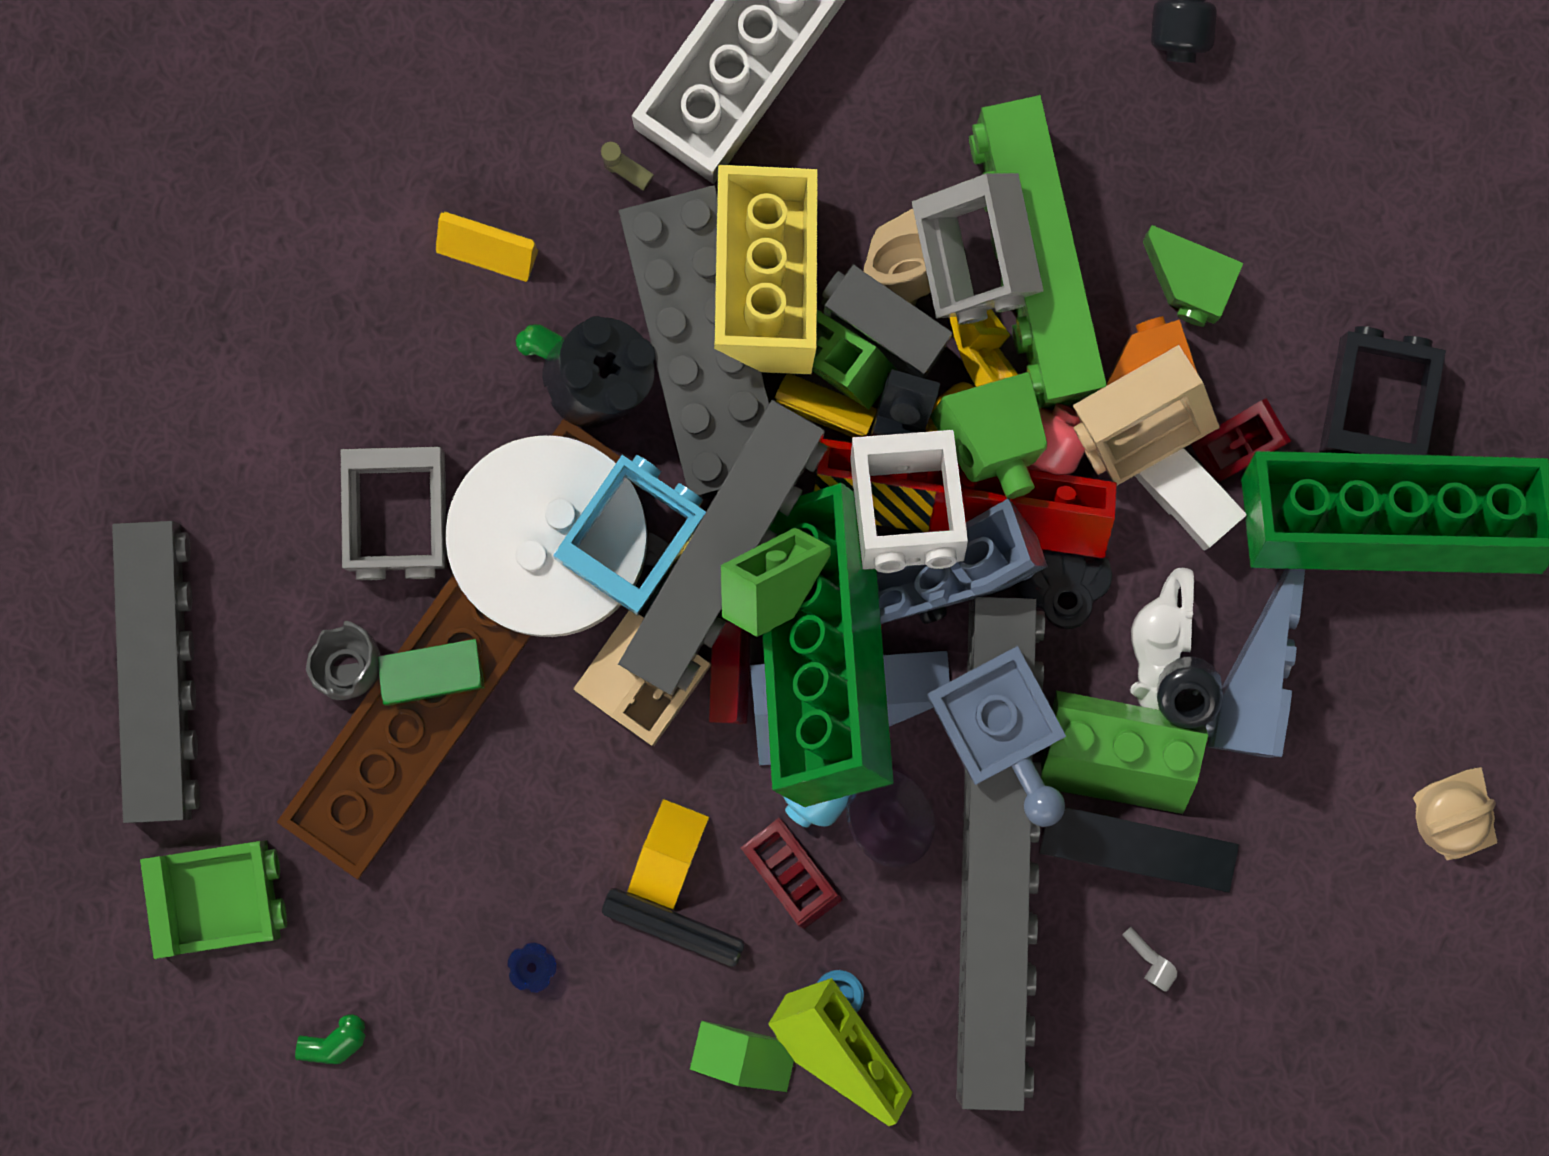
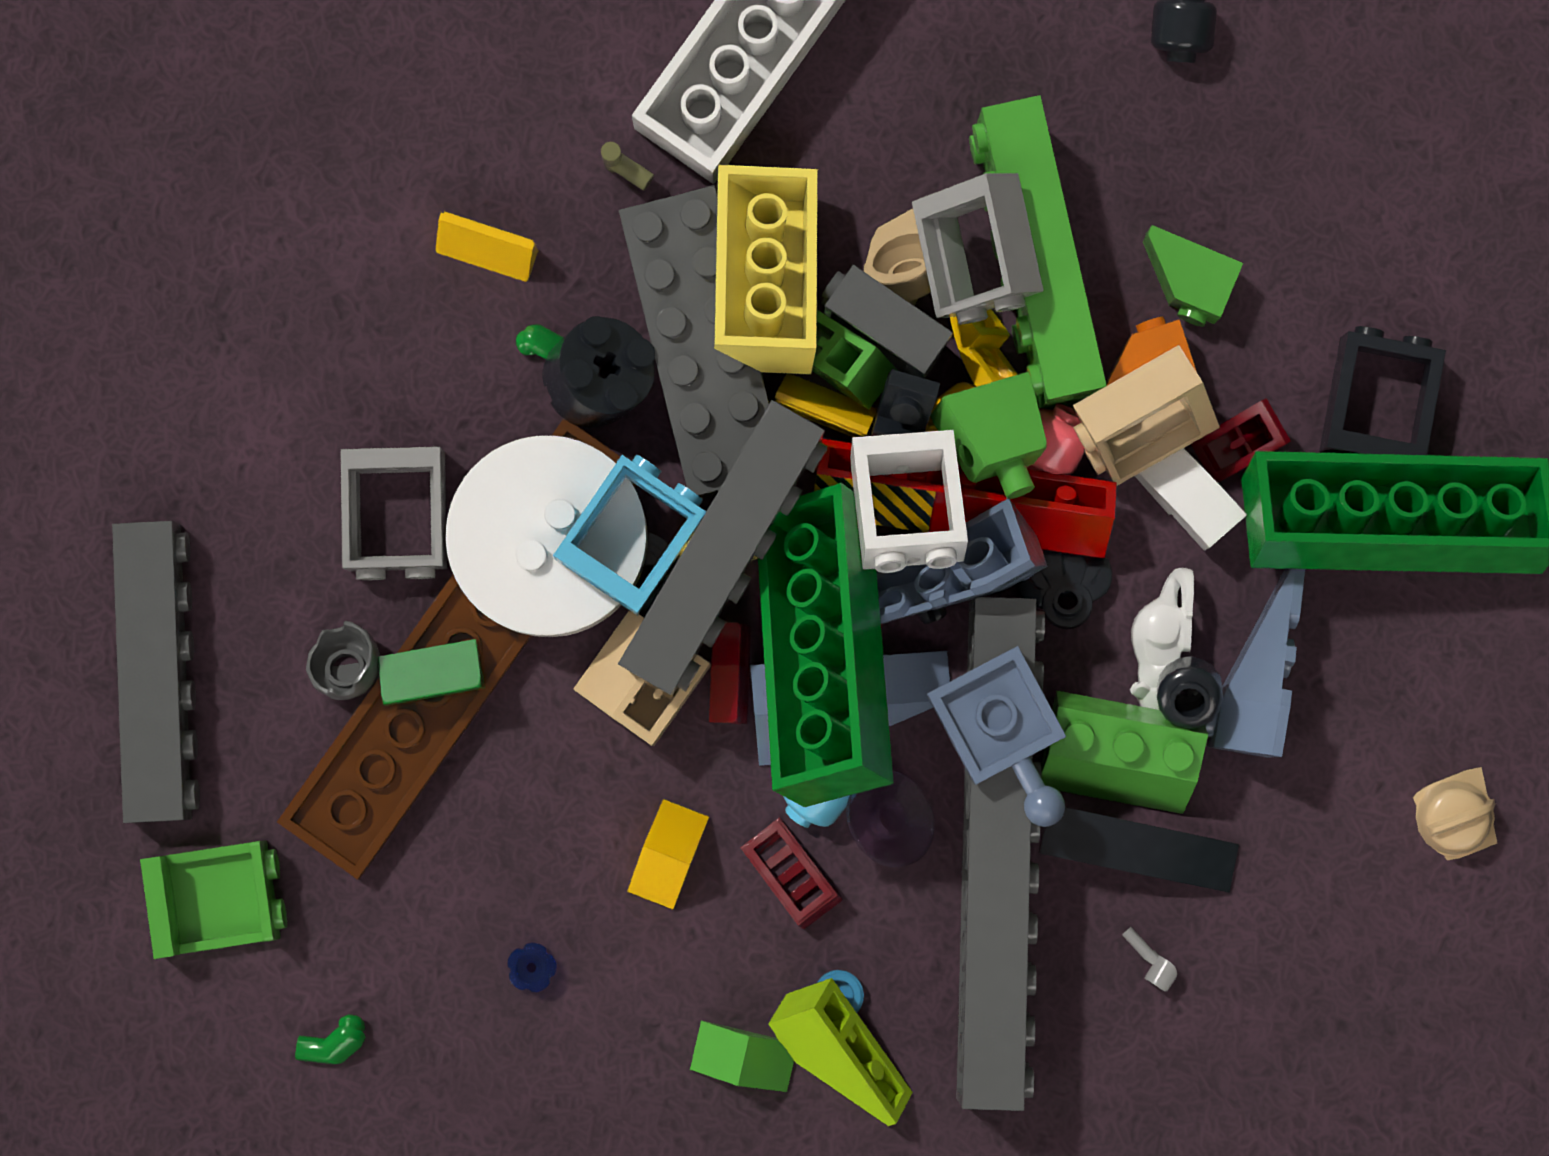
(673, 927): black axle -> none
(771, 581): bright green slope -> none

